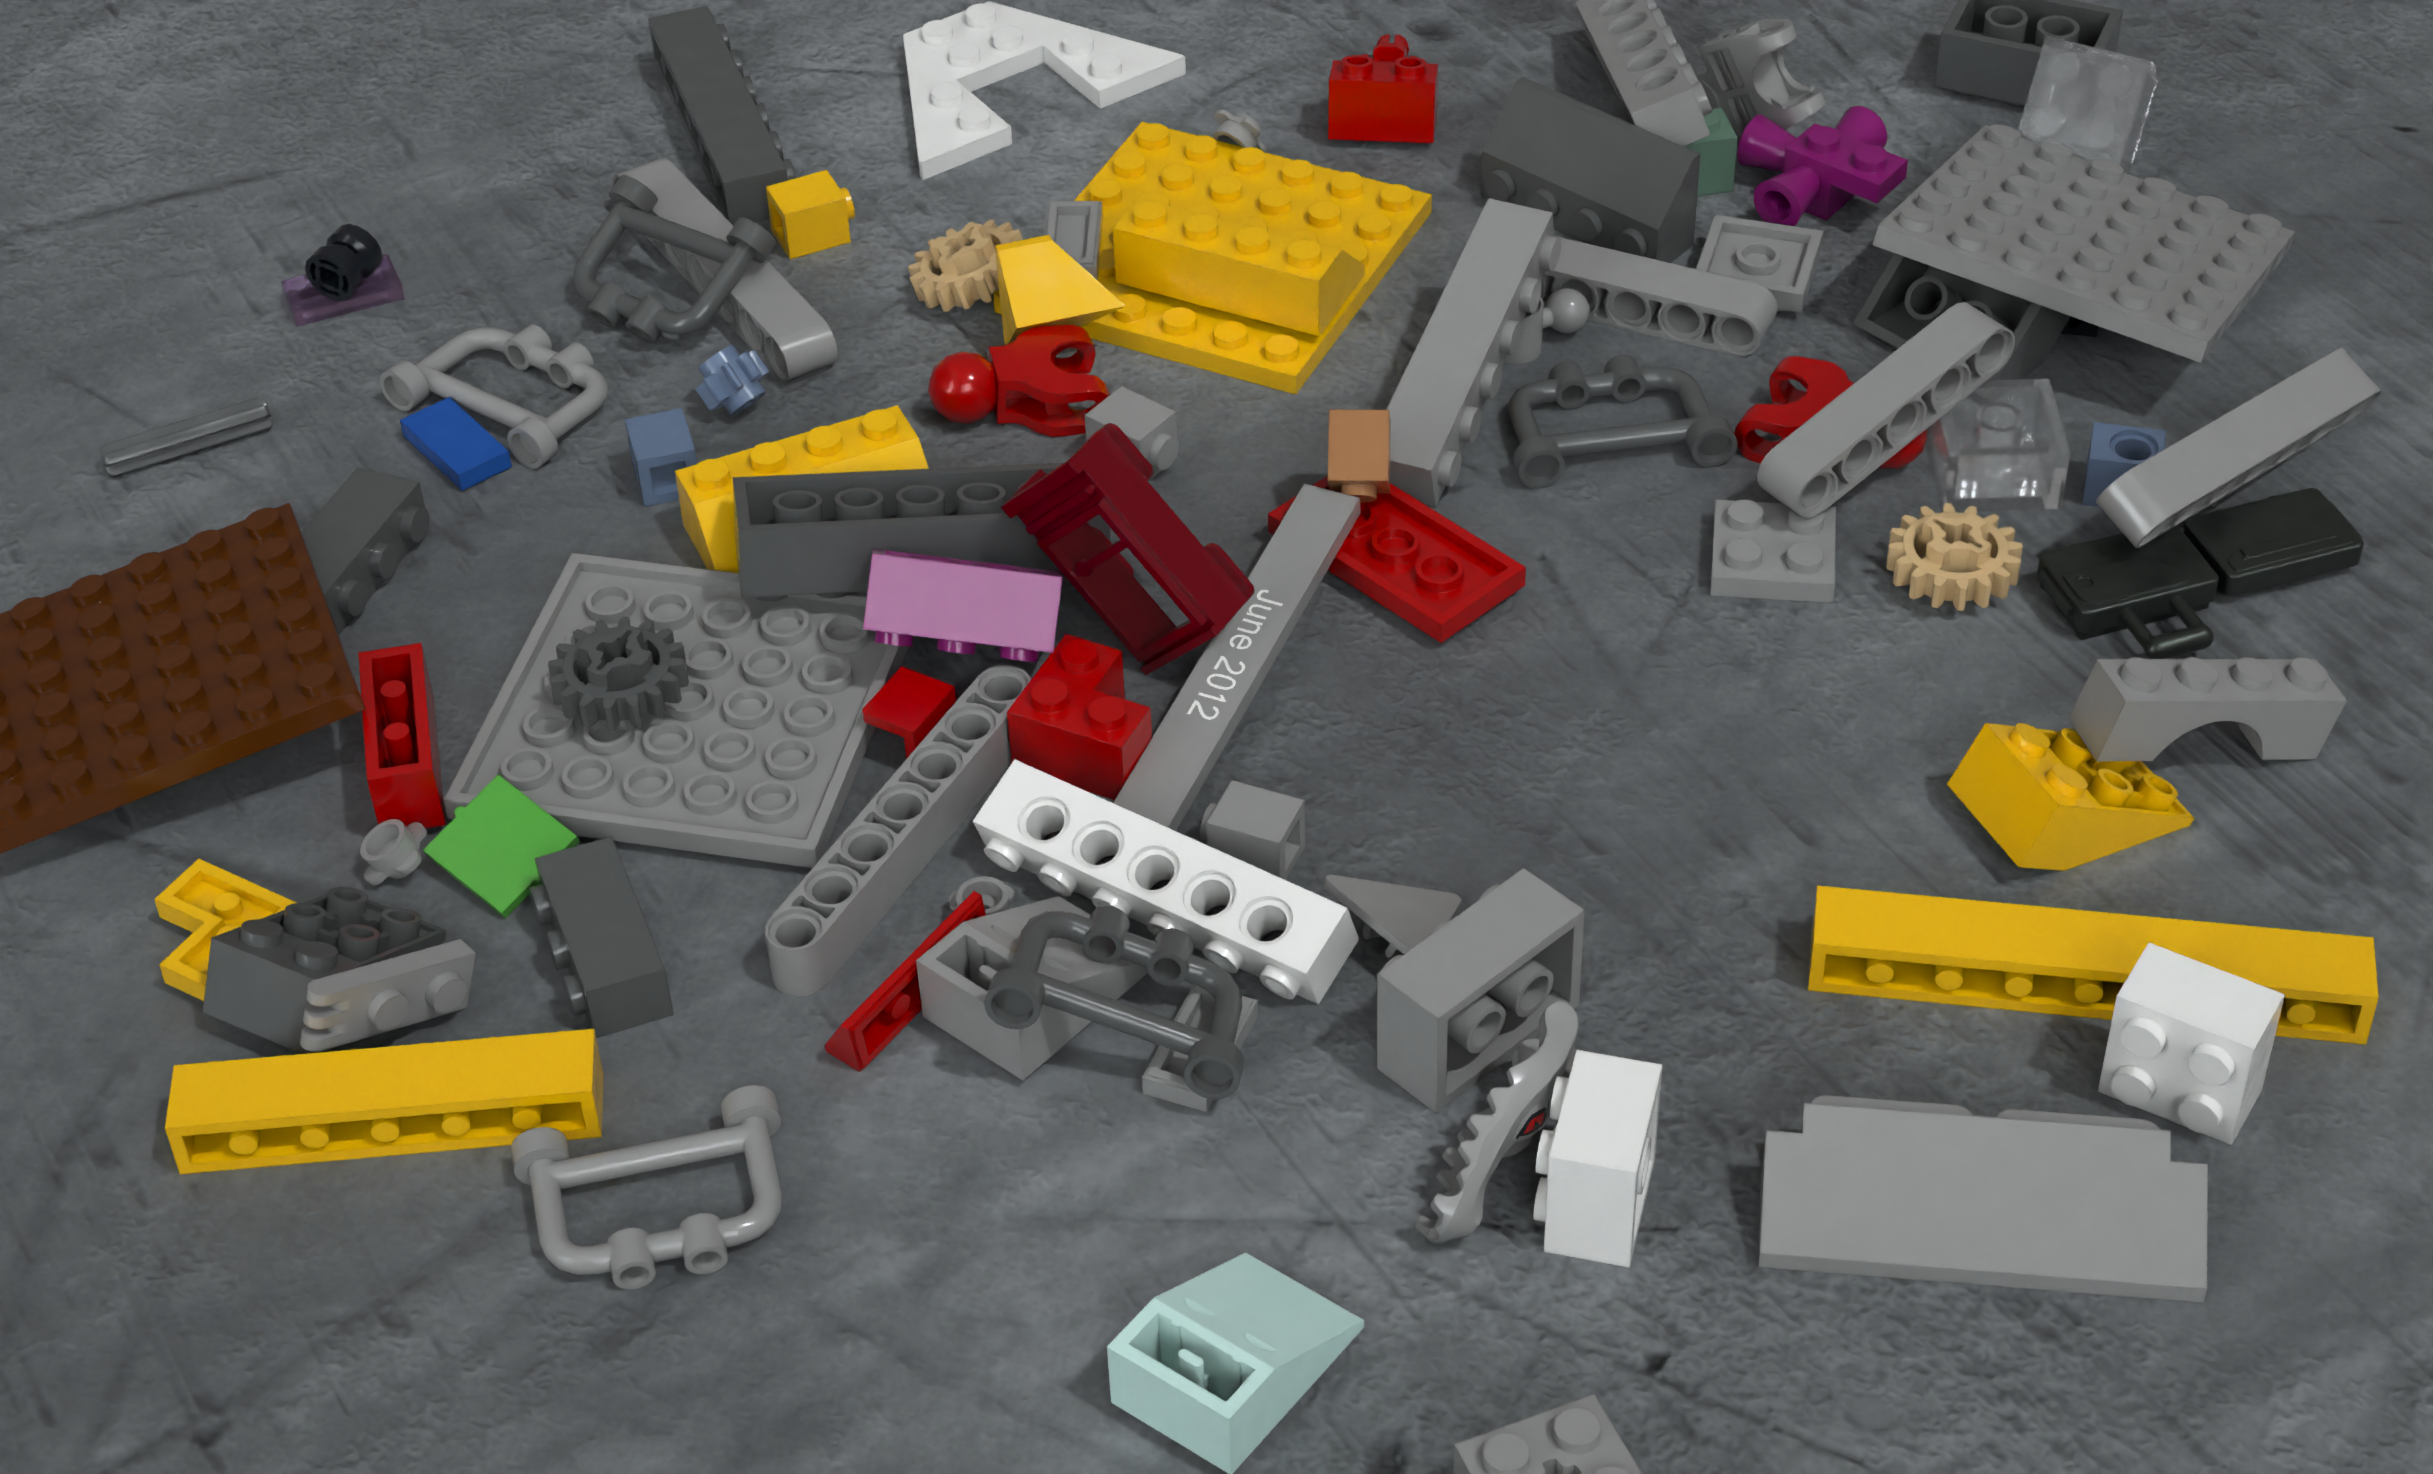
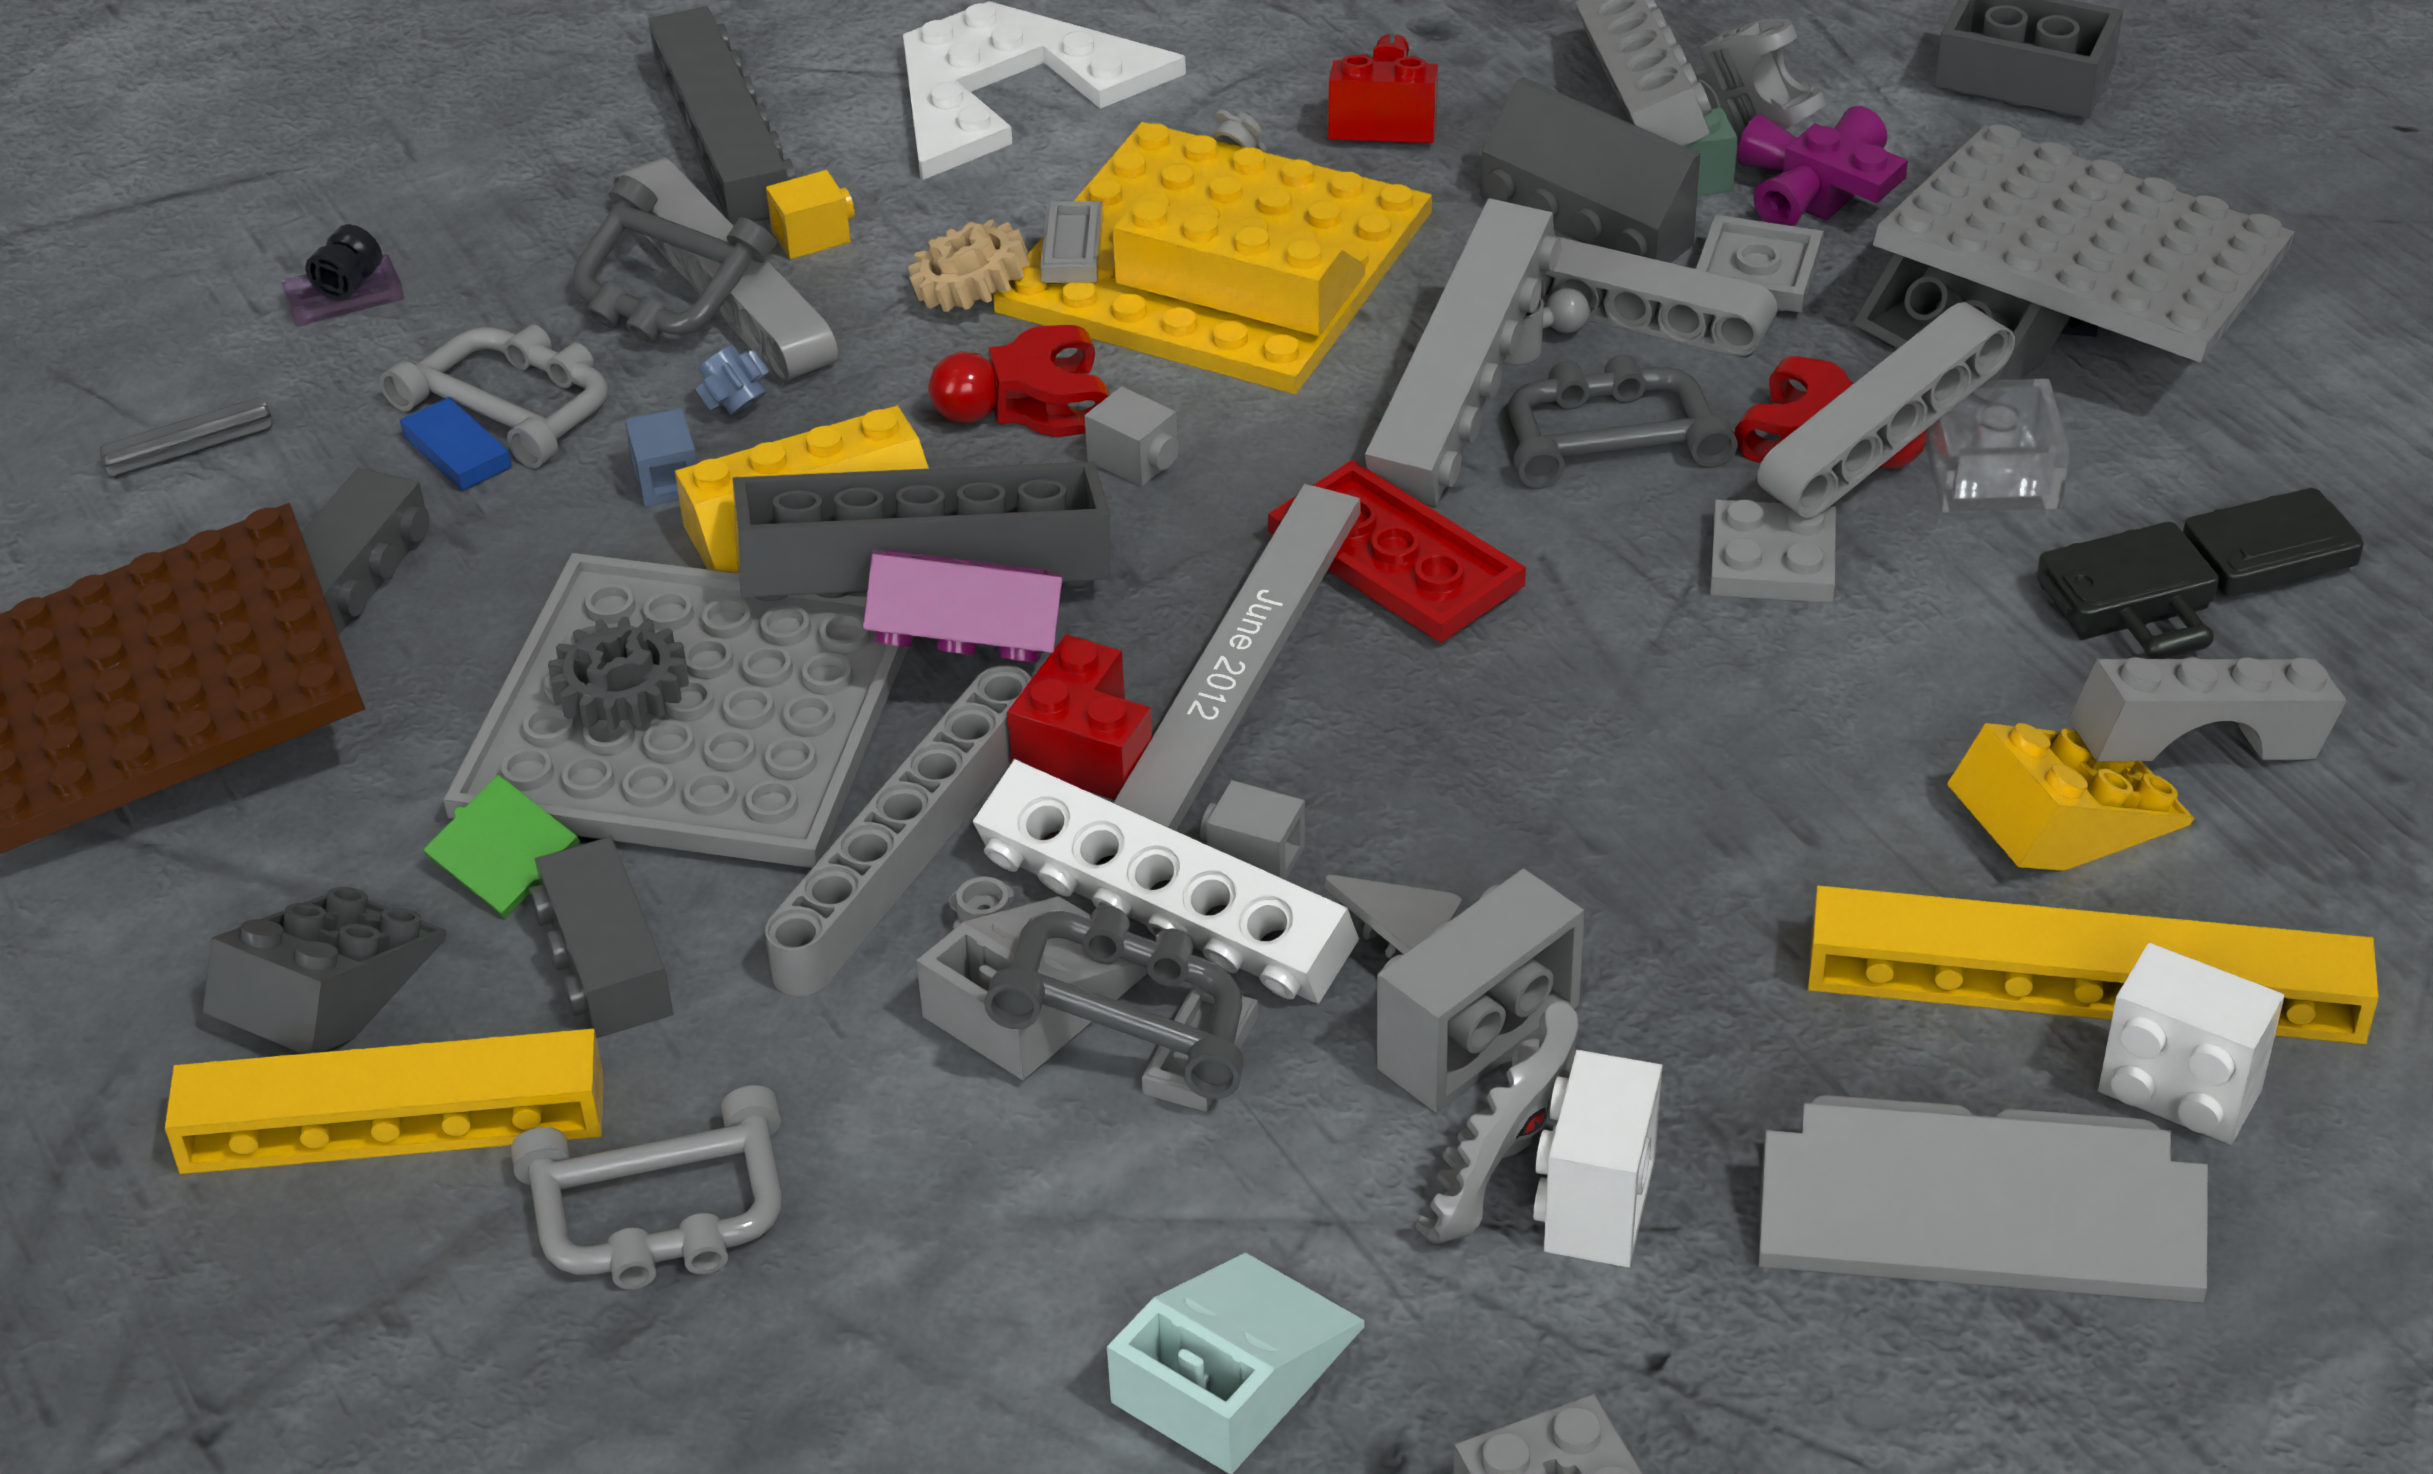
(208, 904): yellow plate -> none
(387, 995): light grey hinge -> none
(392, 850): light grey plate -> none
(401, 736): red brick -> none
(894, 1001): red slope -> none
(909, 706): red panel -> none
(1046, 288): yellow slope -> none
(1112, 481): dark red piece -> none
(1359, 453): medium nougat brick -> none
(1954, 556): tan gear -> none
(2089, 101): clear brick -> none
(2115, 451): sand blue brick -> none
(2237, 447): light grey beam -> none

